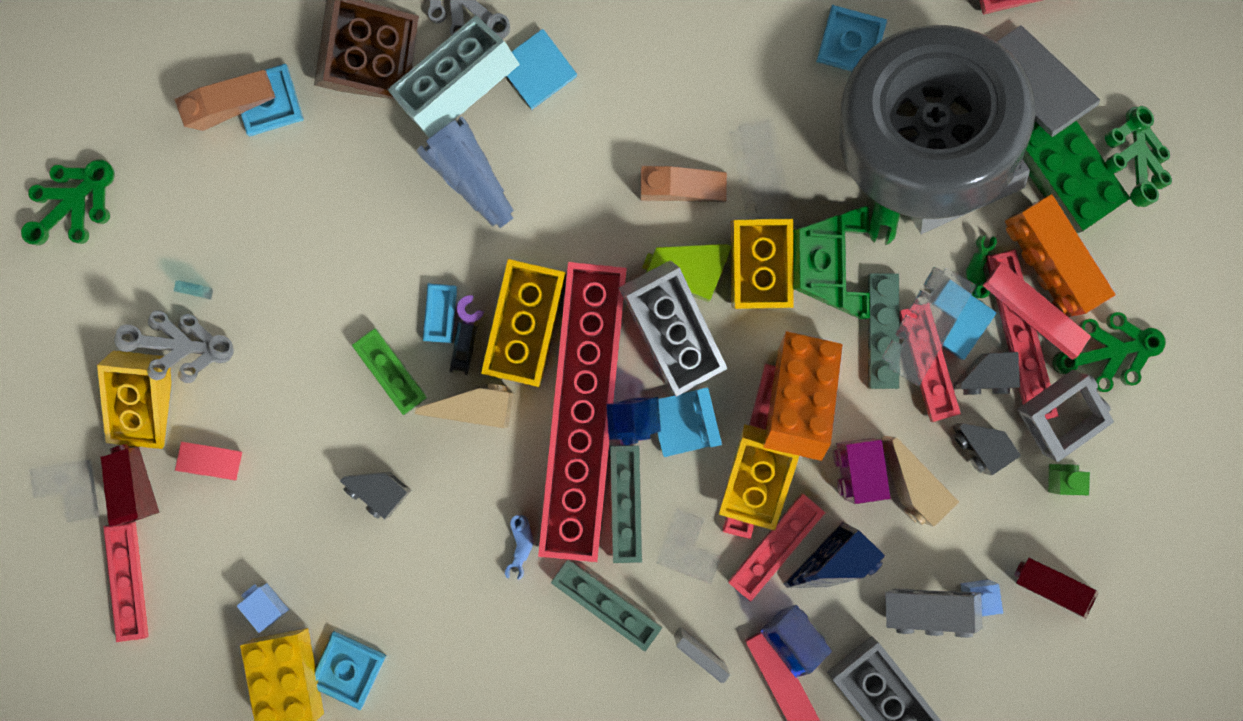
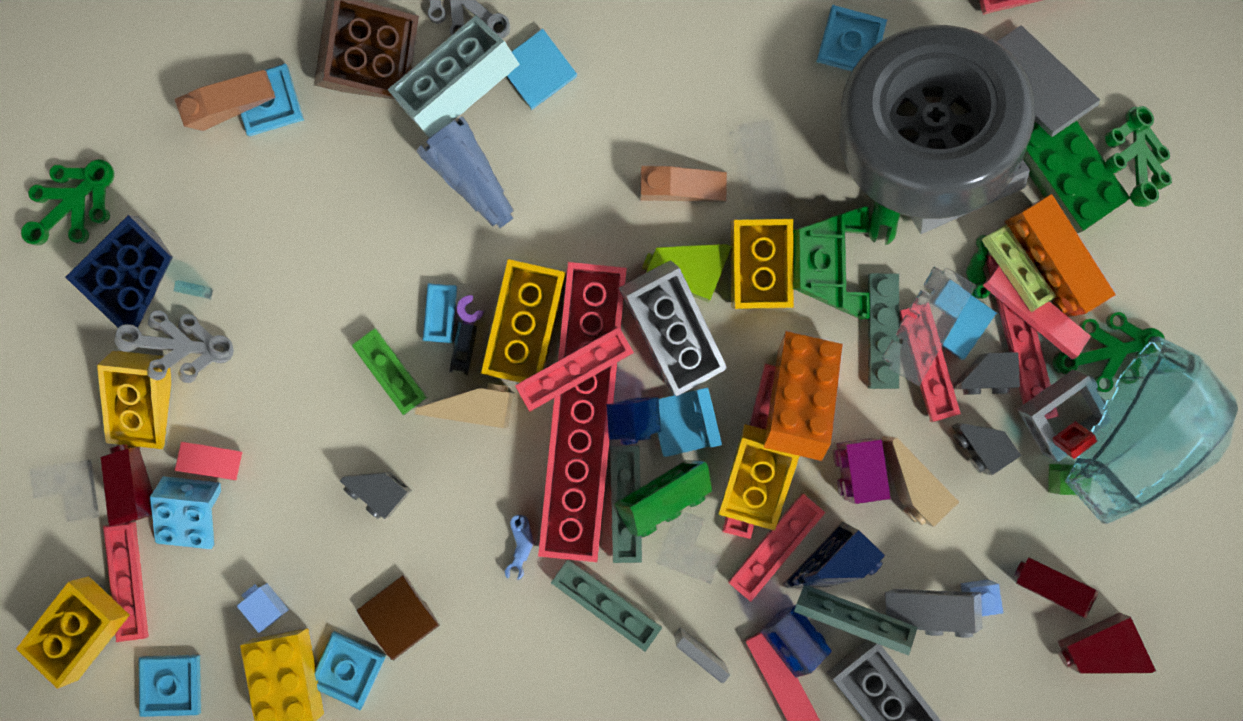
(72, 631): none -> yellow brick
(123, 271): none -> dark blue wedge
(169, 685): none -> medium azure tile
(184, 512): none -> medium azure bracket
(398, 617): none -> reddish brown slope
(574, 369): none -> coral plate
(665, 497): none -> green slope
(856, 619): none -> sand green plate
(1018, 268): none -> yellowish green tile
(1074, 439): none -> red tile
(1106, 648): none -> dark red slope
(1156, 432): none -> clear light blue windscreen

